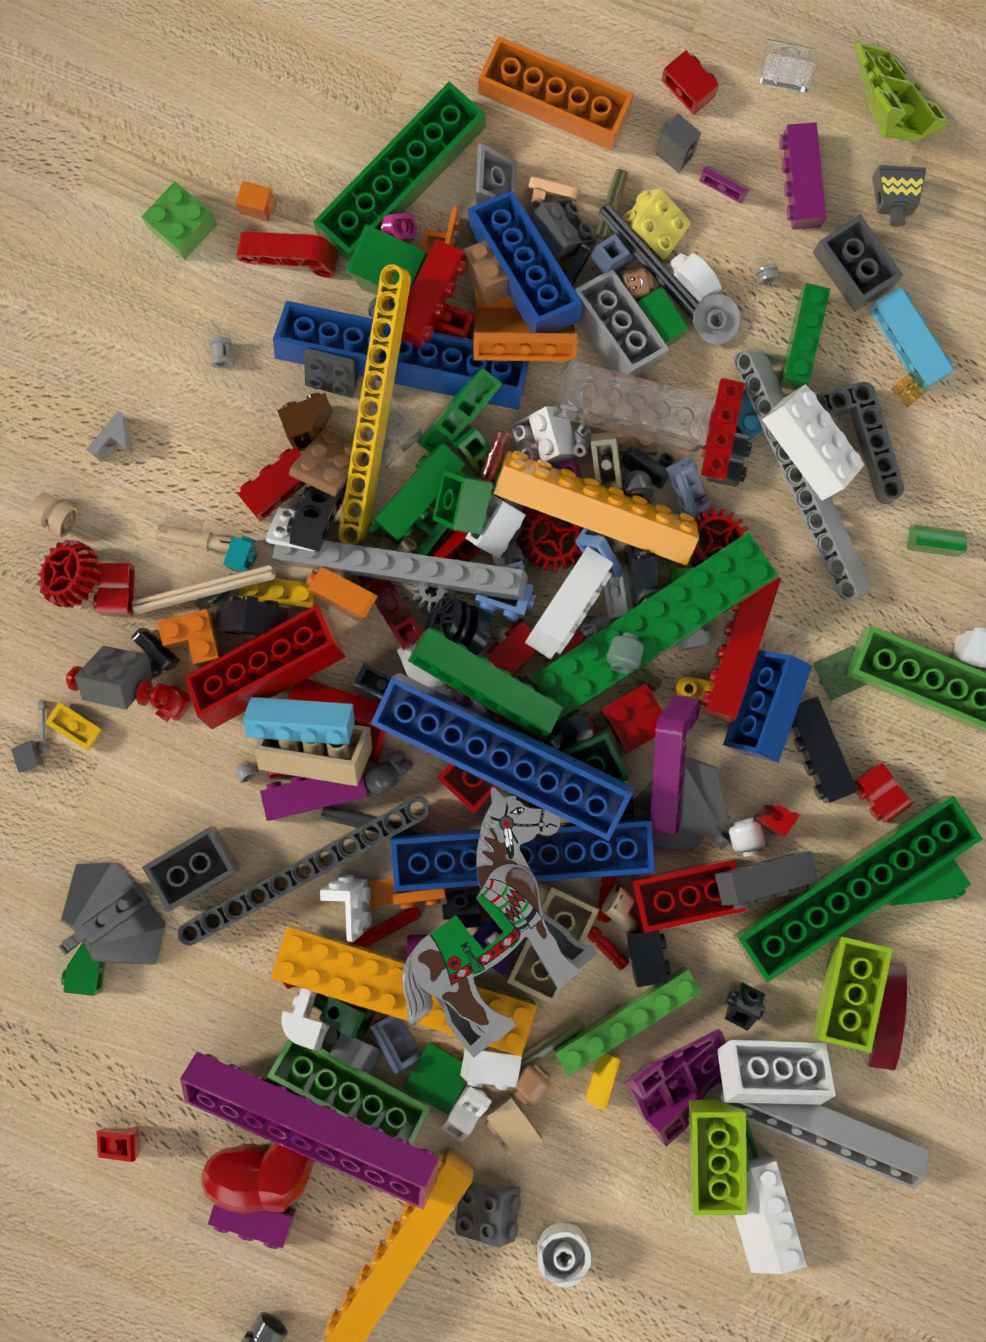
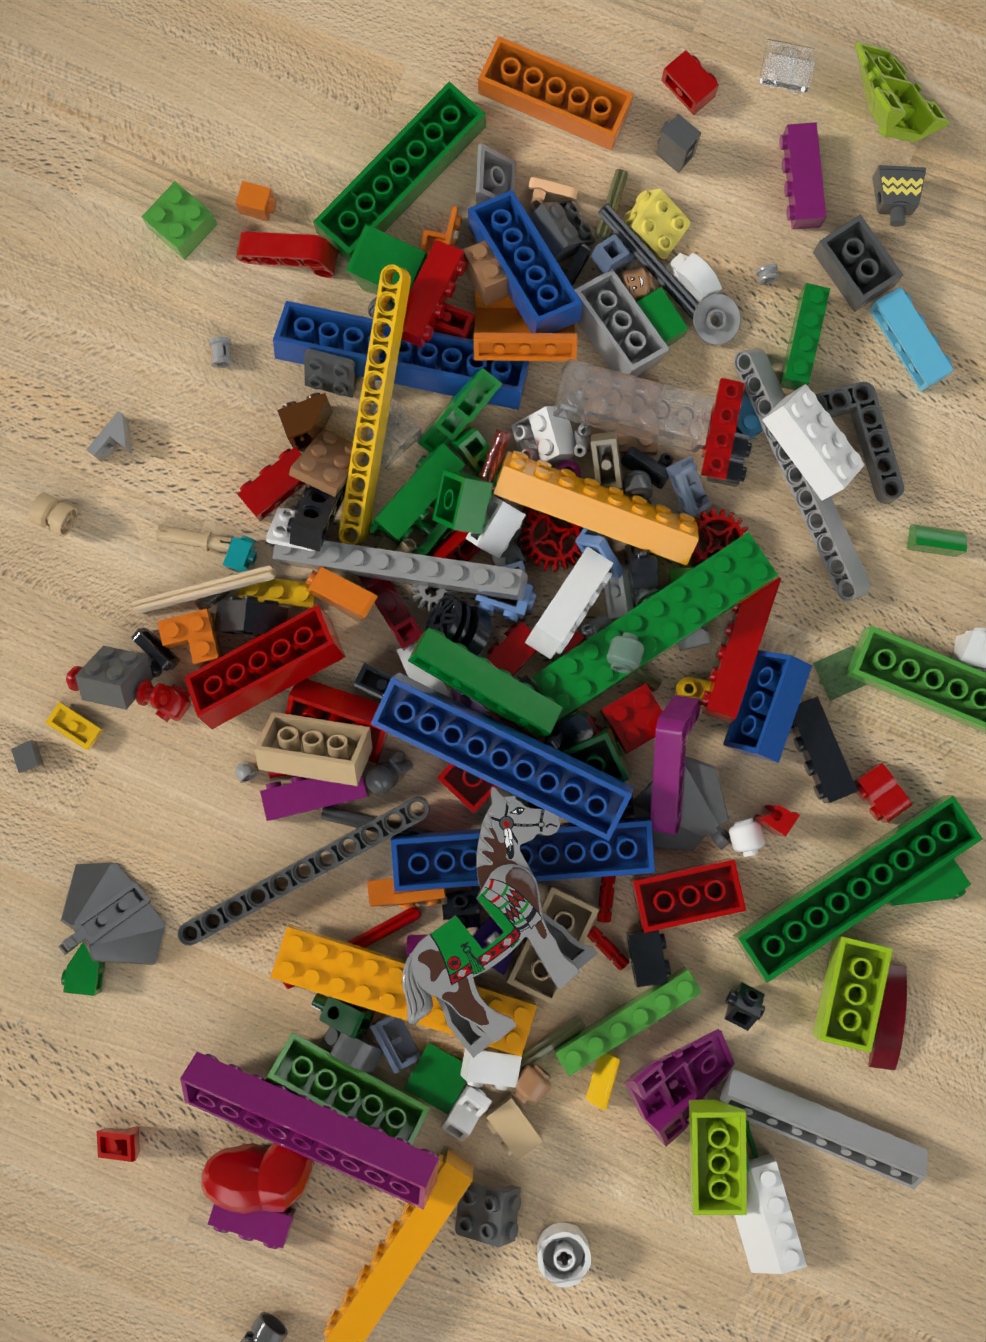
(43, 747): light grey hinge -> none
(69, 574): red gear -> none
(115, 589): red brick -> none
(191, 868): dark grey brick -> none
(298, 1025): white brick -> none
(299, 720): medium azure brick -> none
(356, 897): white bracket -> none
(400, 226): dark pink plate -> none
(617, 907): tan piece -> none
(724, 184): magenta slope -> none
(766, 878): dark grey brick -> none
(775, 1072): white brick -> none
(909, 389): clear yellow wheel -> none

